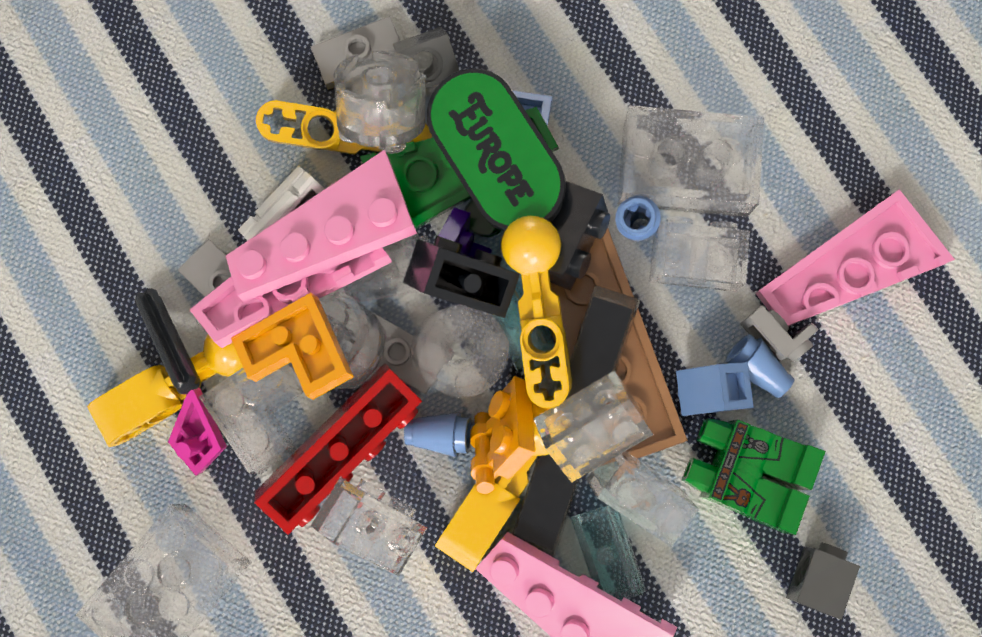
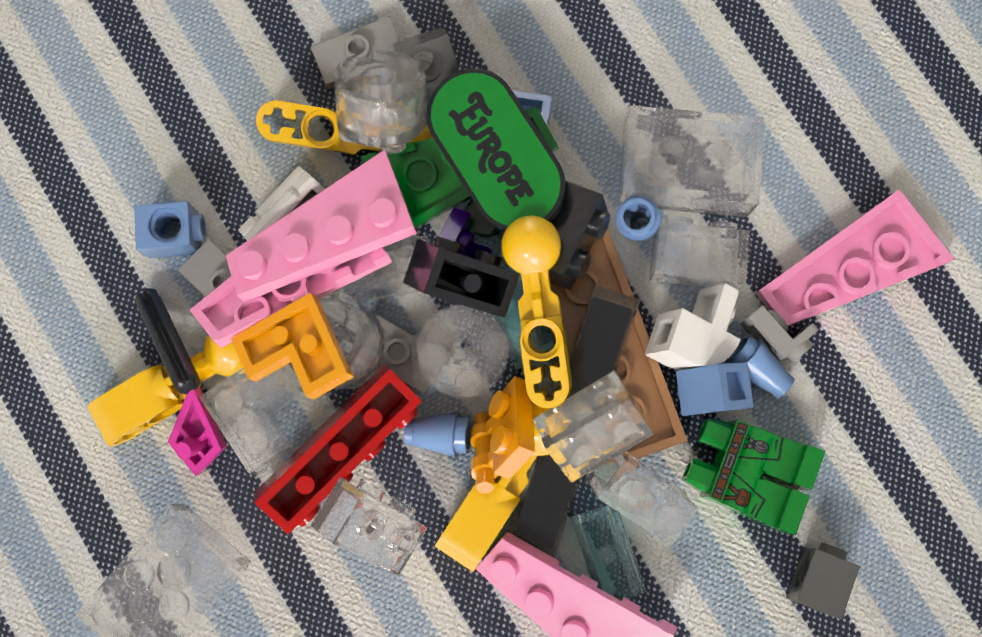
(151, 224): none -> medium blue brick
(696, 338): none -> white brick

